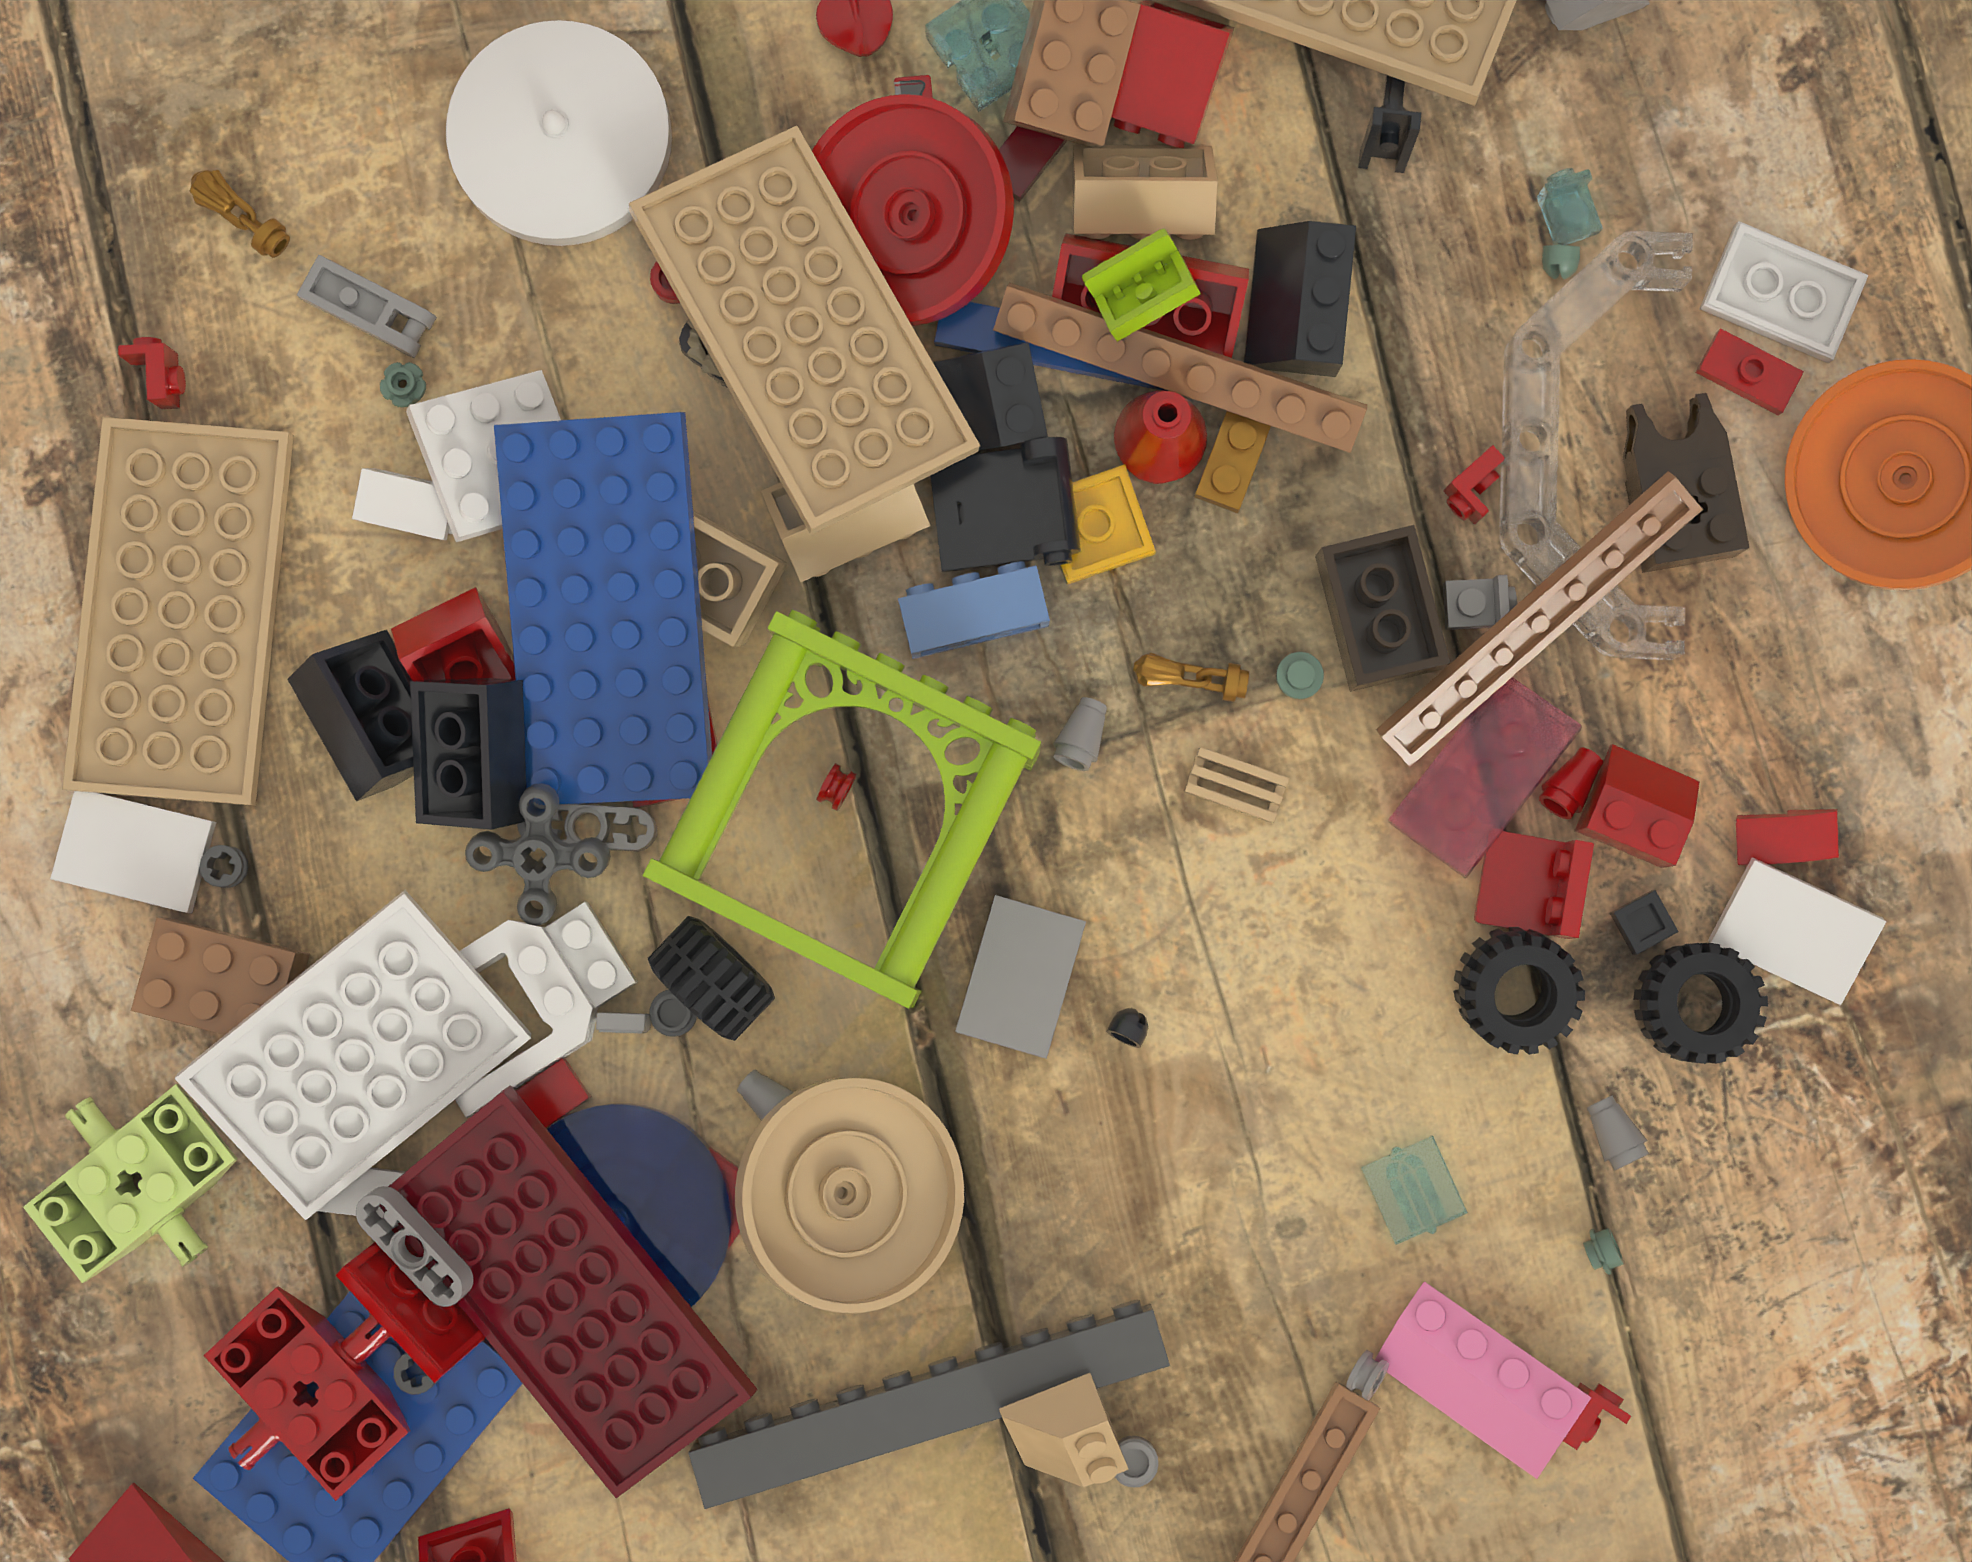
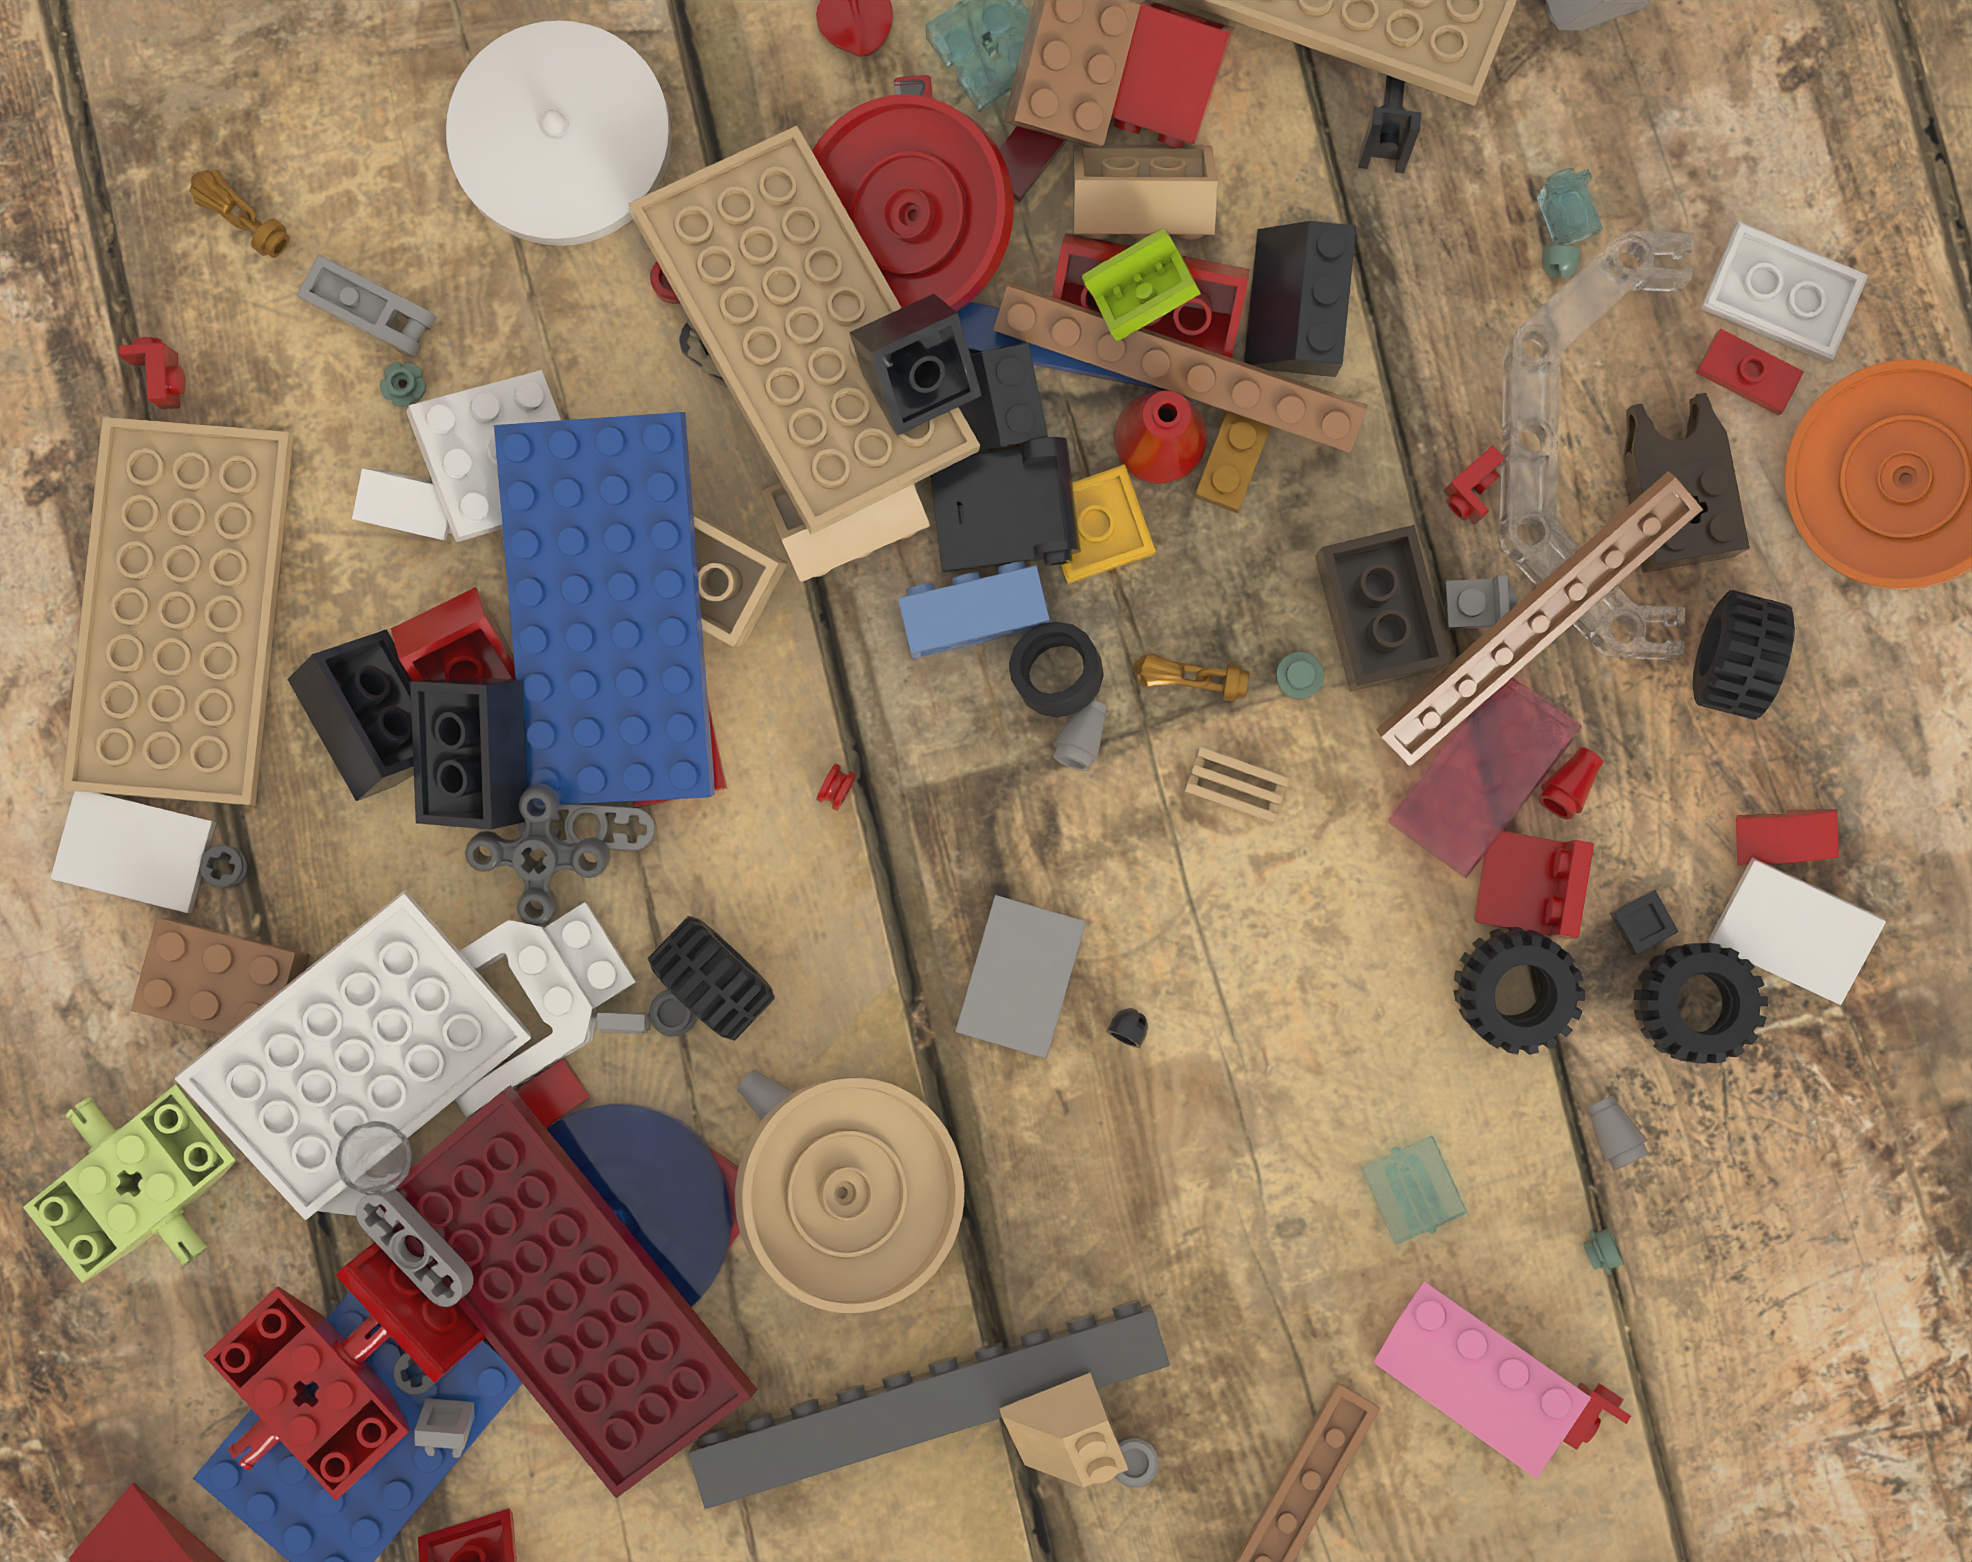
(373, 1157): none -> clear hair
(444, 1425): none -> light grey tile
(790, 653): lime arch -> none
(916, 362): none -> black slope
(1038, 641): none -> black tyre
(1367, 1375): light grey bush -> none
(1640, 808): red slope -> none
(1743, 654): none -> black tyre

